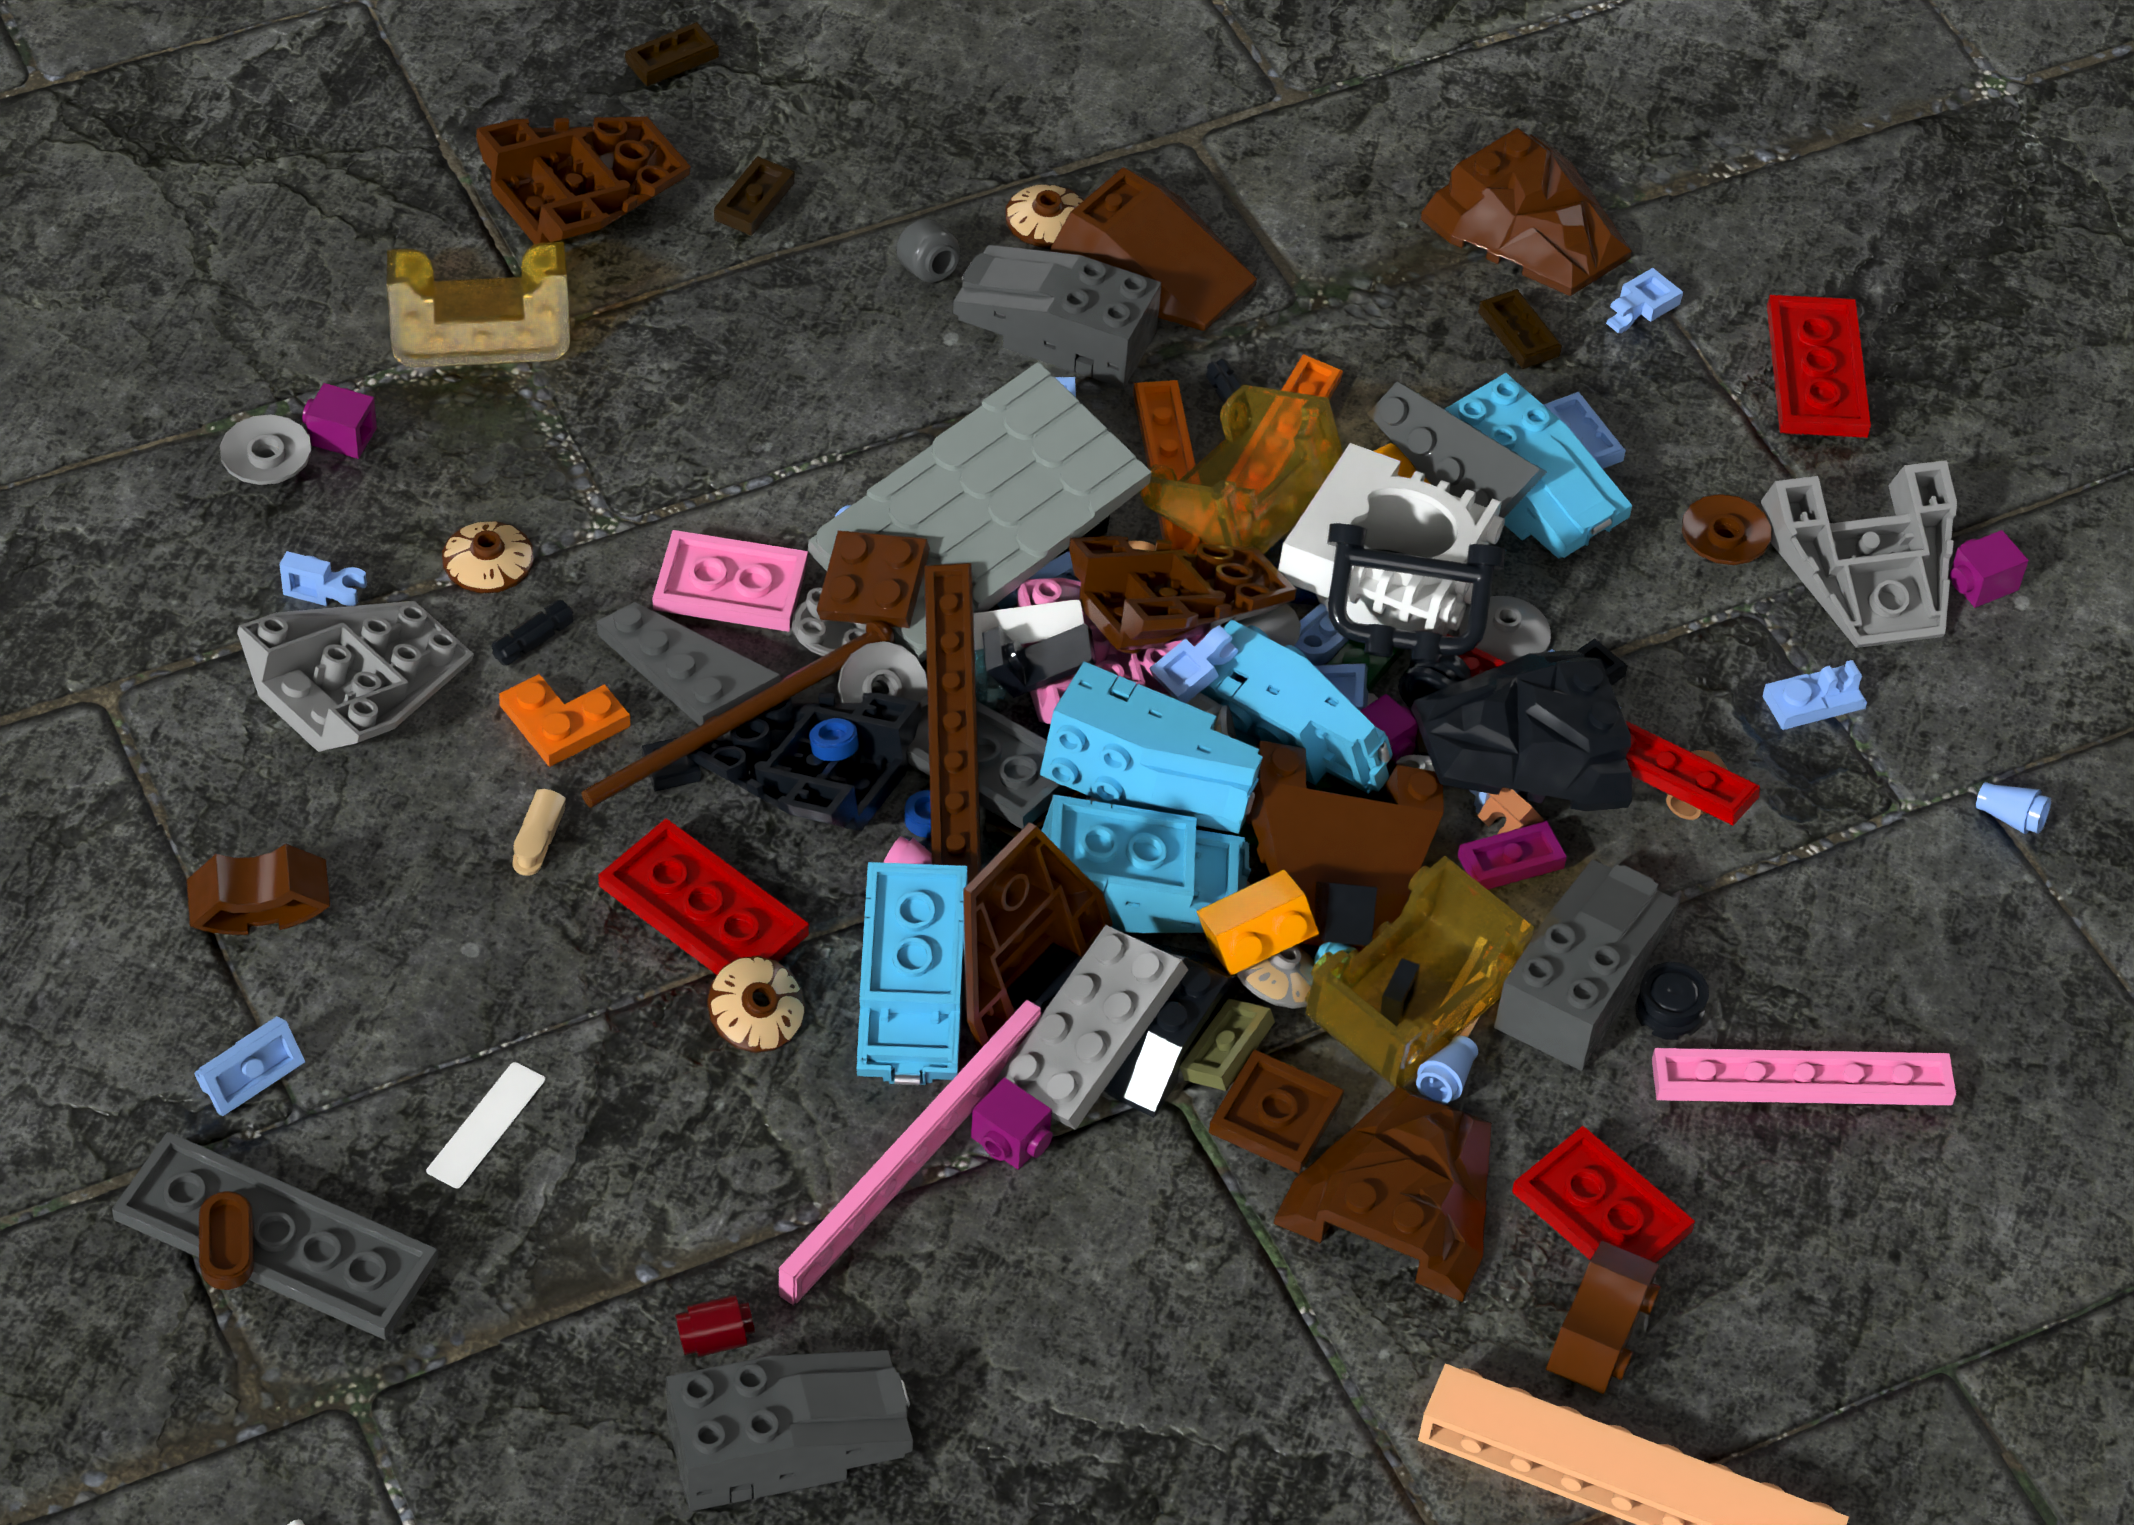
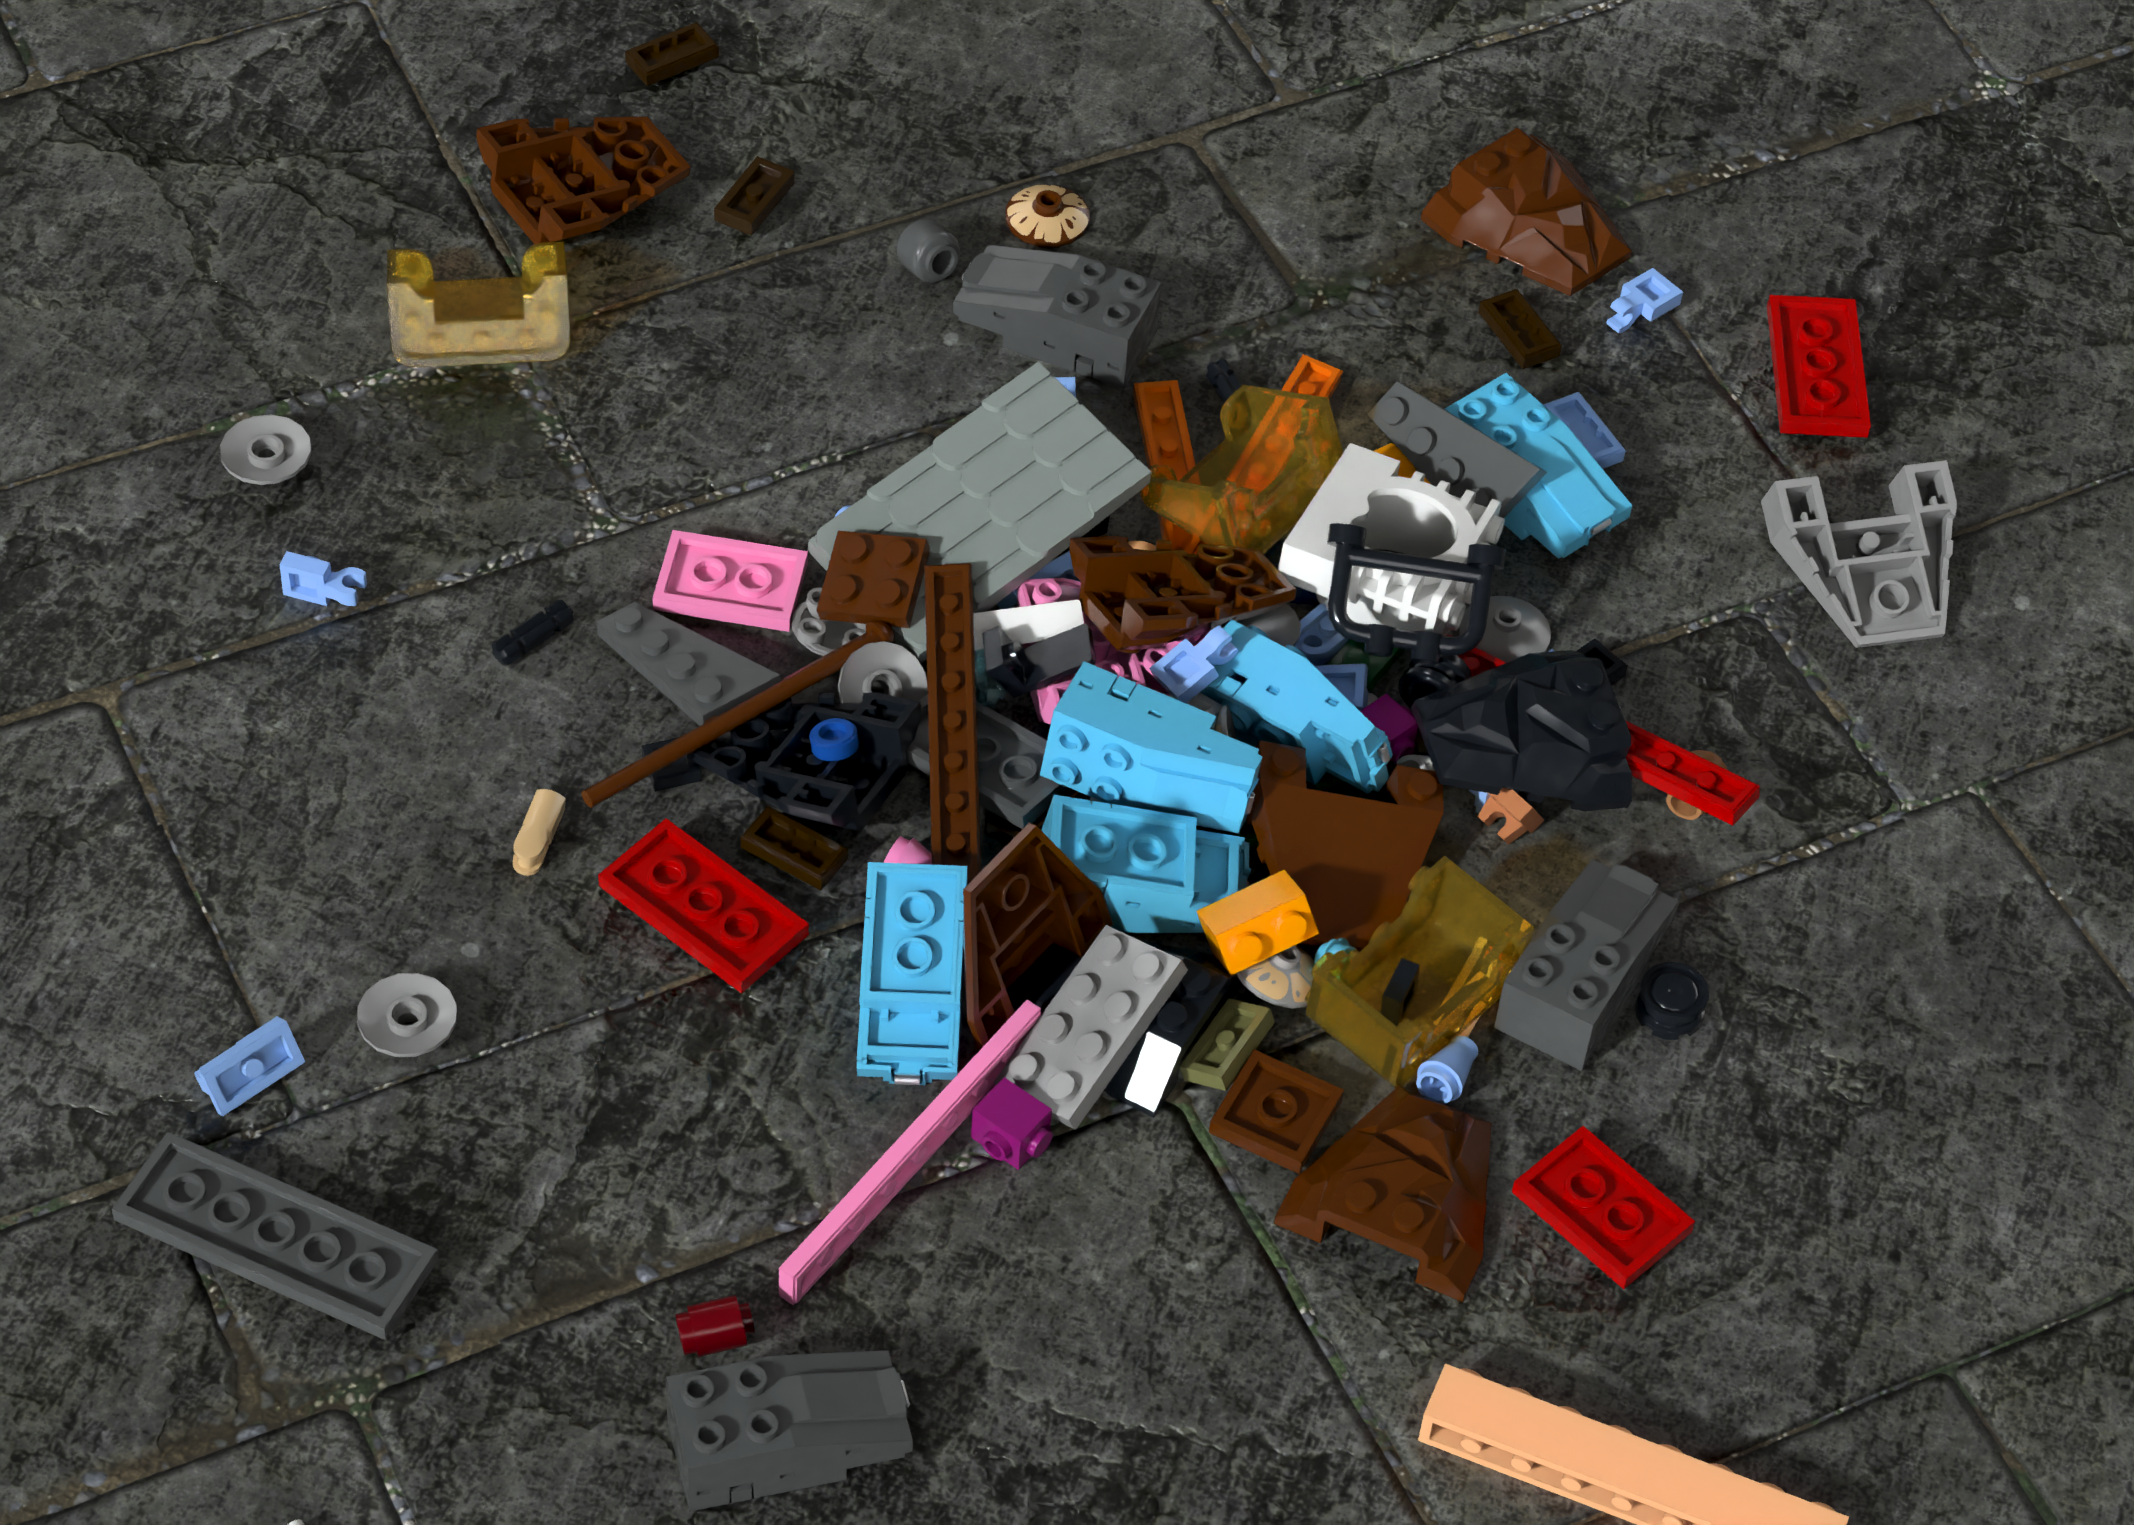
(226, 1240): reddish brown tile -> none
(257, 891): reddish brown brick -> none
(340, 420): magenta brick -> none
(349, 668): light grey wedge -> none
(404, 1000): none -> light grey dish
(485, 1125): white sticker -> none
(487, 557): tan dish -> none
(560, 728): orange plate -> none
(743, 1021): tan dish -> none
(794, 848): none -> dark brown plate
(918, 814): blue tile -> none
(1158, 236): reddish brown wedge -> none
(1345, 913): black brick -> none
(1512, 855): magenta plate -> none
(1603, 1318): reddish brown brick -> none
(1726, 529): reddish brown dish -> none
(1803, 1076): bright pink plate -> none
(1815, 695): light blue plate -> none
(1988, 568): magenta brick -> none
(2016, 806): light blue cone -> none

